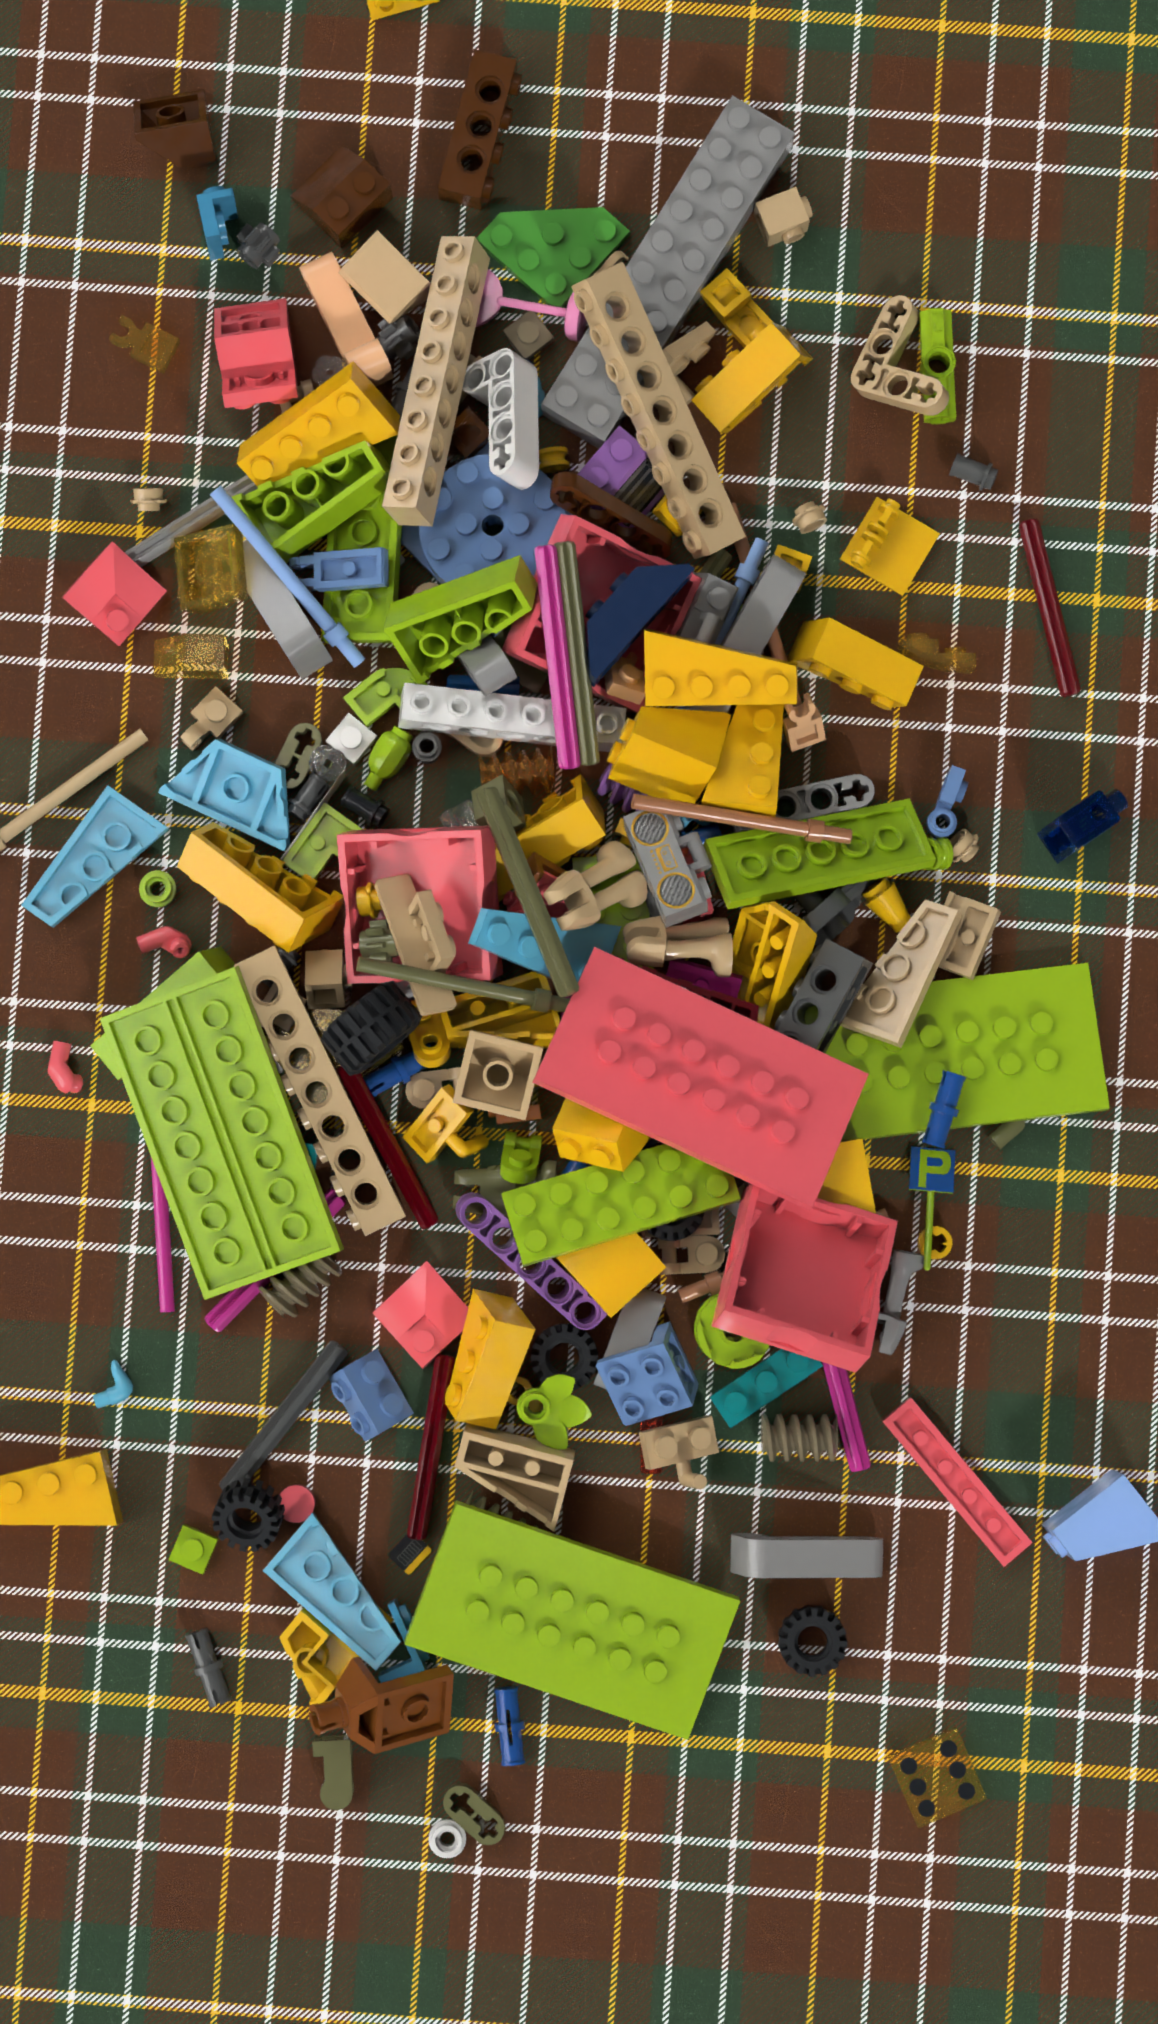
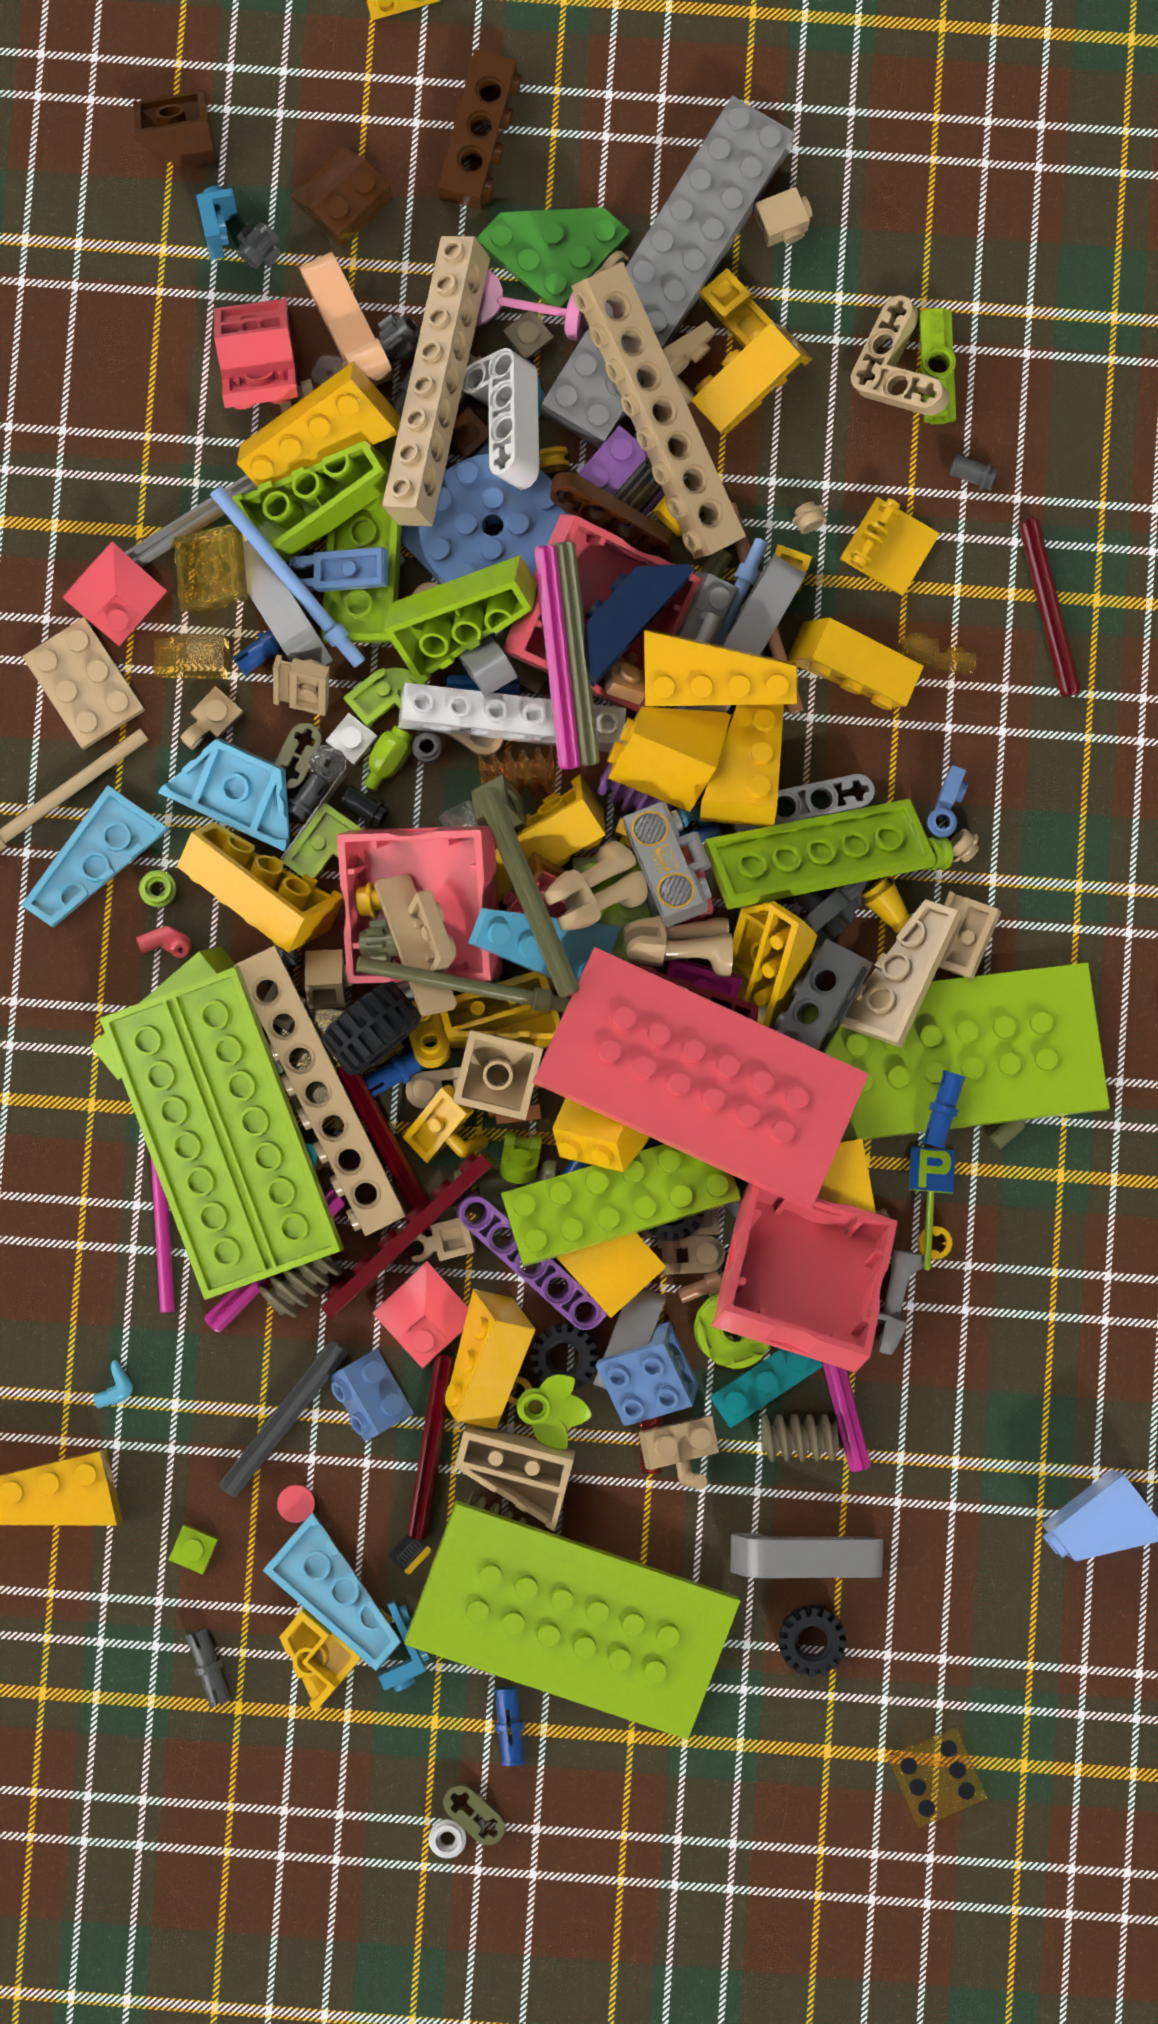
(60, 1071): coral arm -> none
(83, 683): none -> tan plate
(148, 498): tan plate -> none
(149, 346): clear yellow plate -> none
(241, 1531): black tyre -> none
(257, 652): none -> blue pin
(301, 684): none -> tan plate
(338, 1770): olive leg -> none
(385, 278): tan slope -> none
(387, 1712): dark orange plate -> none
(418, 1222): none -> dark red plate
(448, 1239): none -> tan plate
(803, 725): light nougat plate -> none
(811, 830): nougat bar -> none
(957, 1481): coral plate -> none
(1082, 823): clear blue torso -> none

